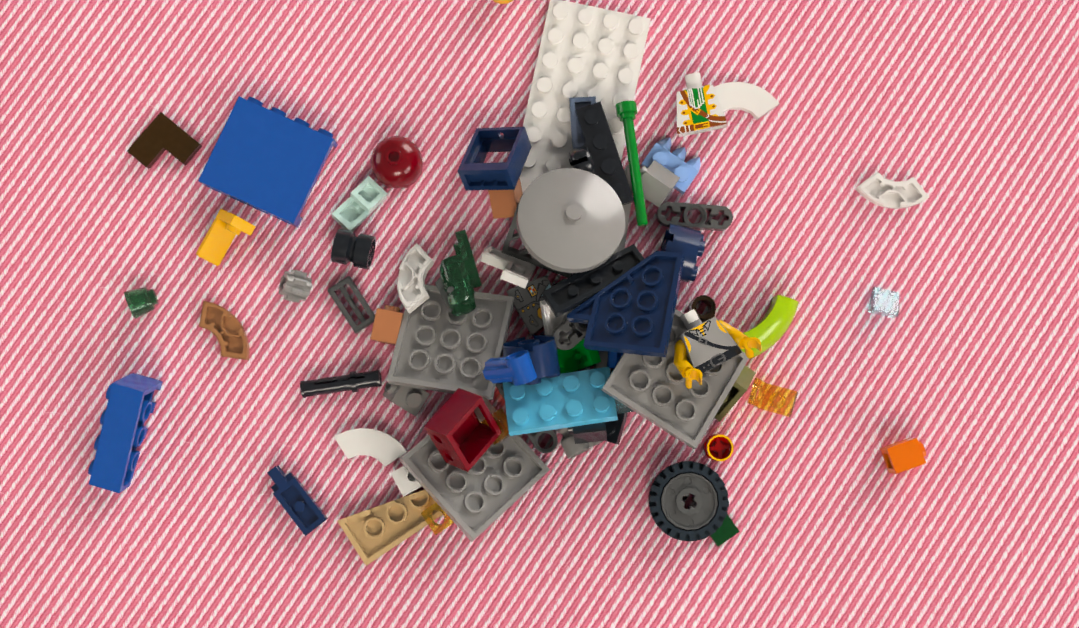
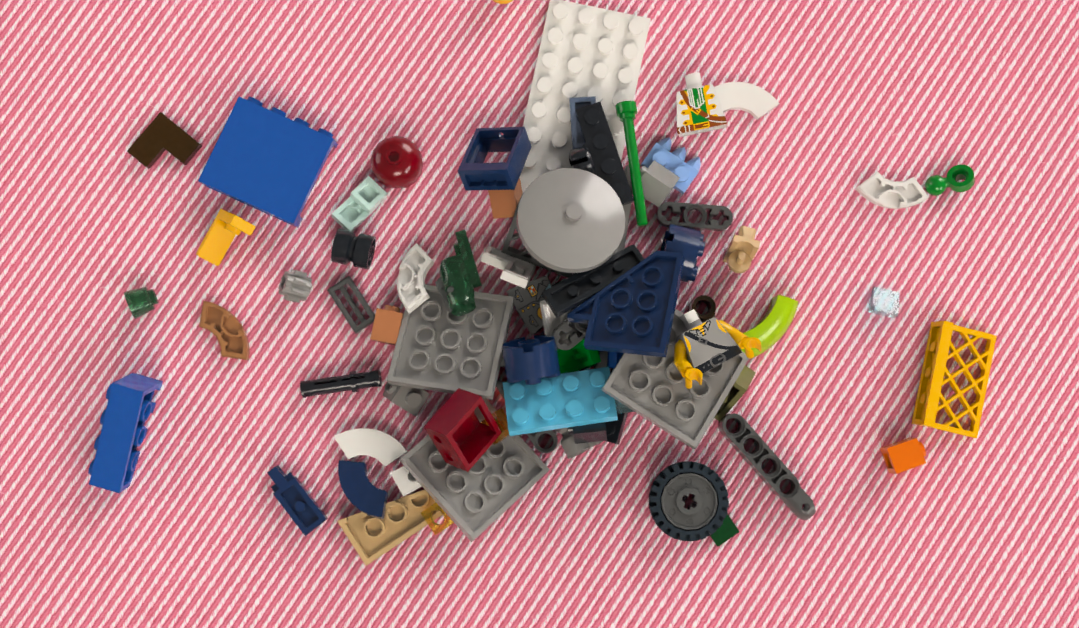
(359, 489): none -> dark blue tile
(515, 367): blue piece -> none
(721, 450): red wheel -> none
(741, 250): none -> tan hips
(772, 398): clear yellow bracket -> none
(796, 496): none -> dark grey piece
(935, 369): none -> yellow fence
(936, 184): none -> green plate

